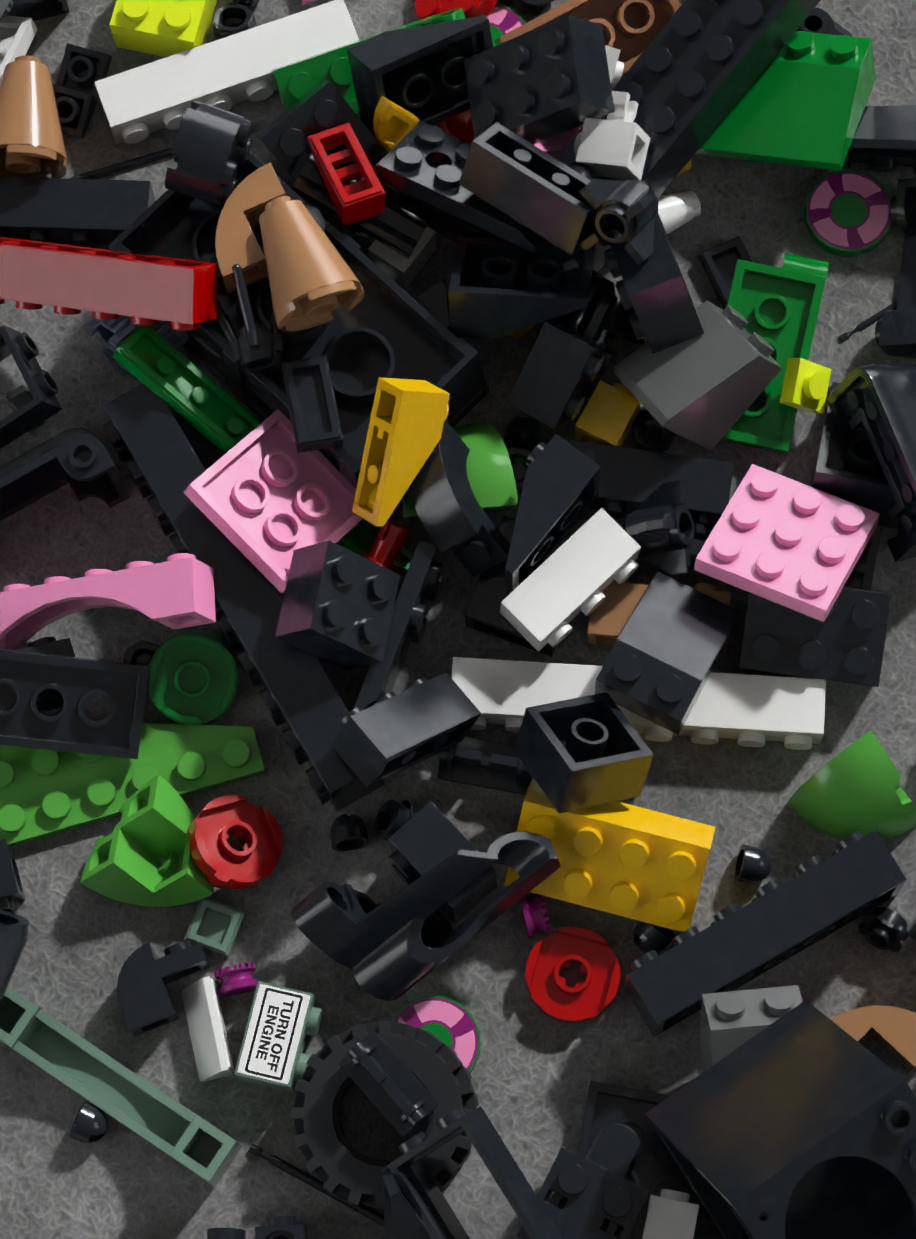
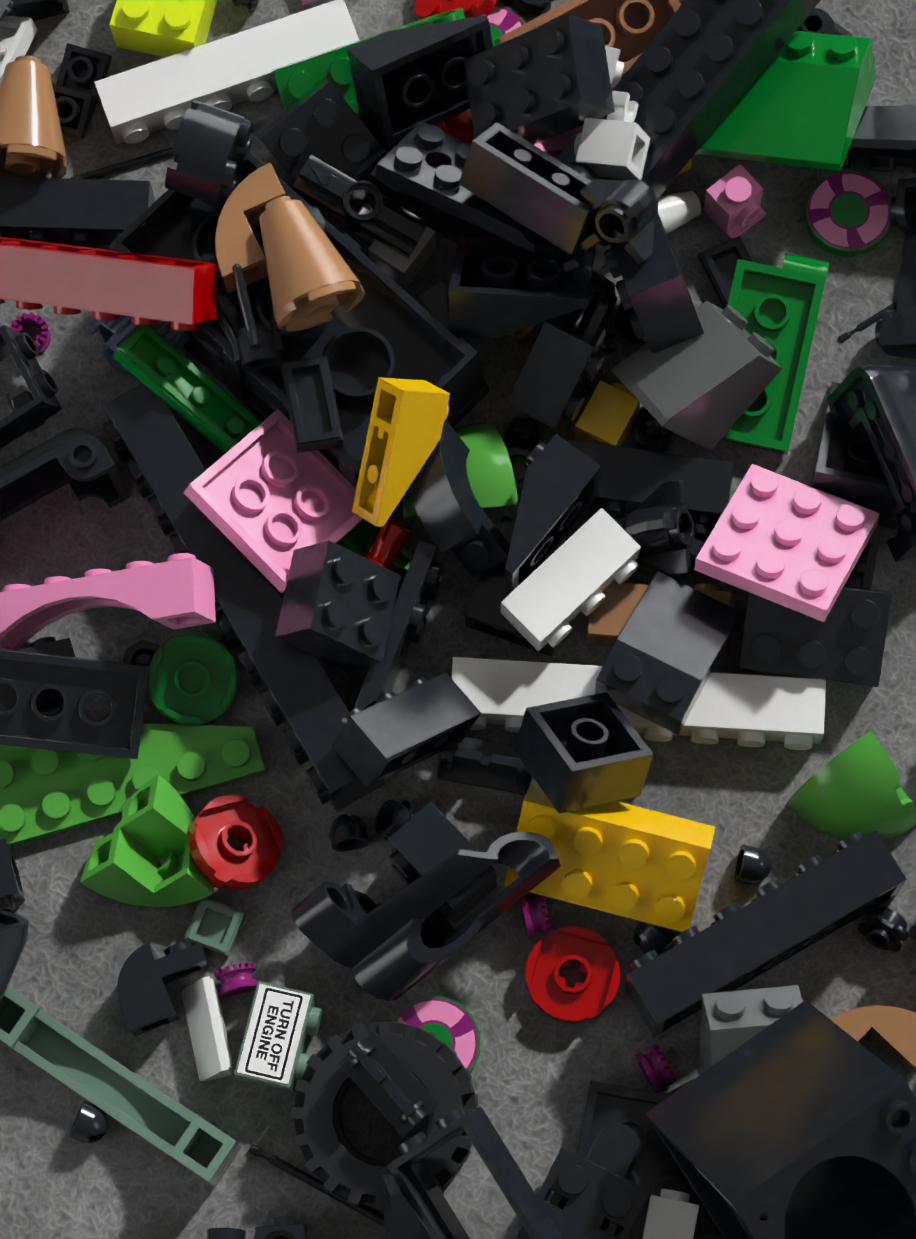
(42, 339): none -> magenta bush
(232, 20): black tile -> none
(354, 200): red slope -> none
(392, 123): yellow tile -> none
(655, 1069): none -> magenta bush
(735, 202): none -> bright pink brick
(805, 385): neon yellow plate -> none

